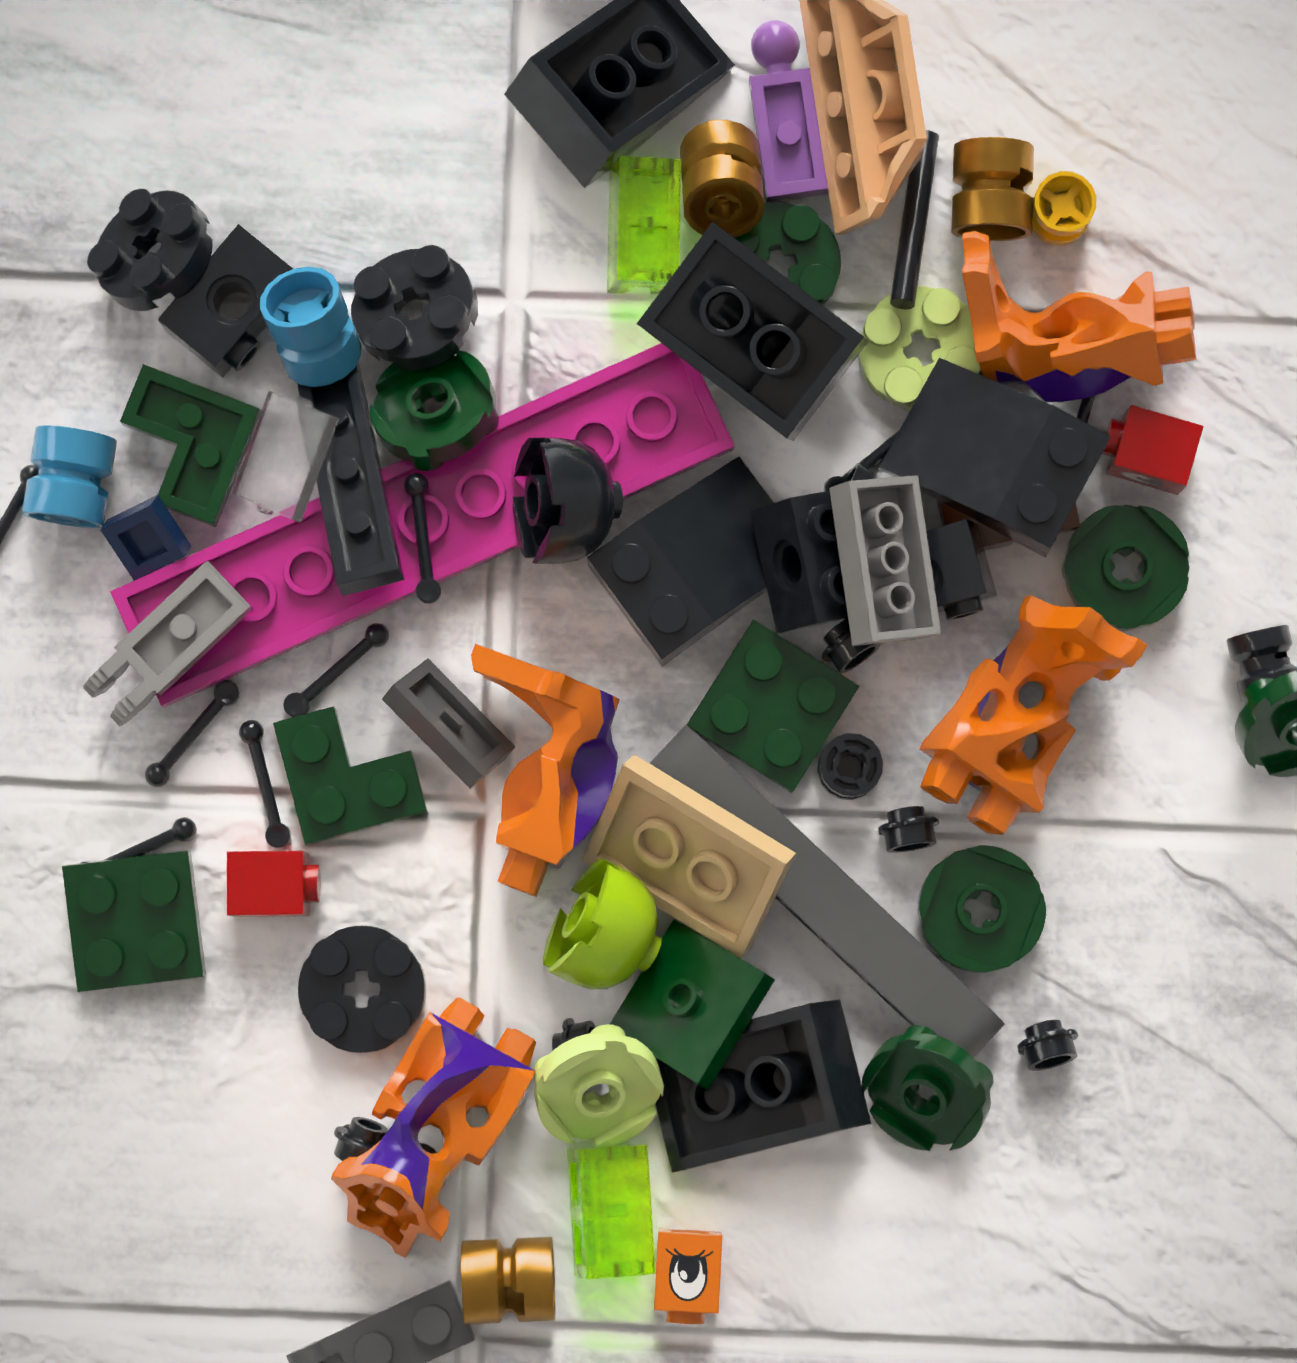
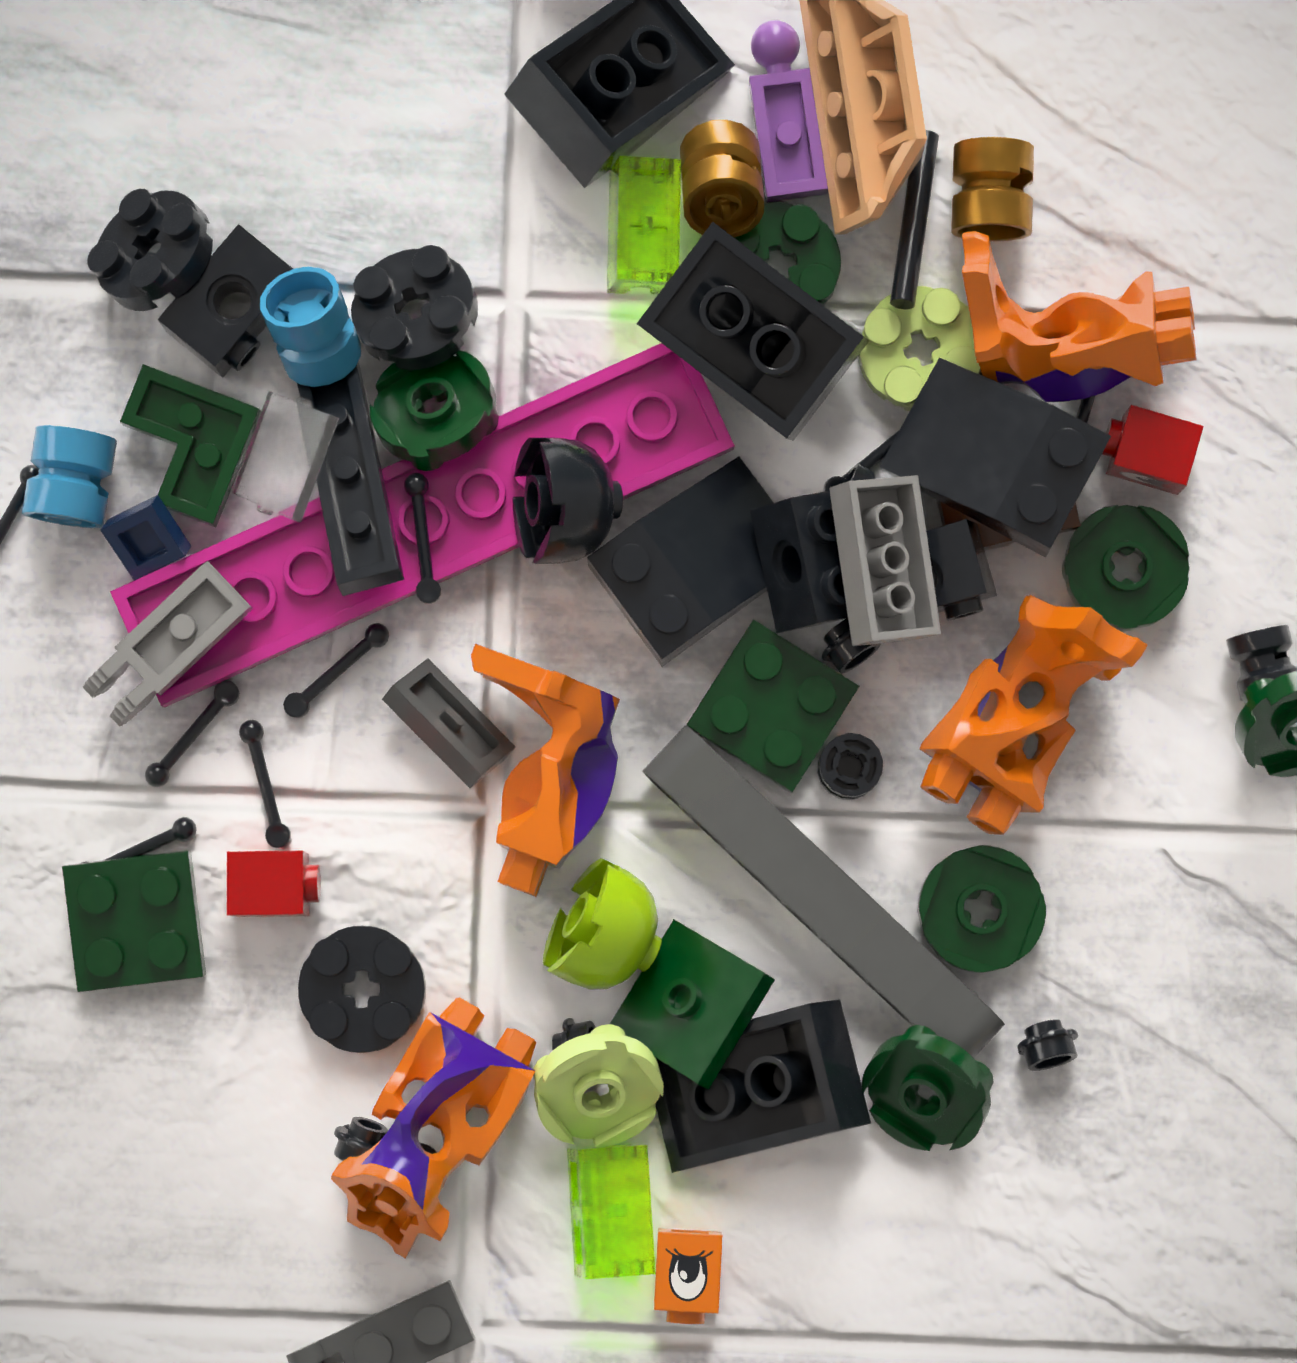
(339, 797): dark green plate -> none
(508, 1280): pearl gold wheel -> none
(690, 855): tan plate -> none
(908, 830): black plate -> none
(1070, 197): yellow wheel -> none

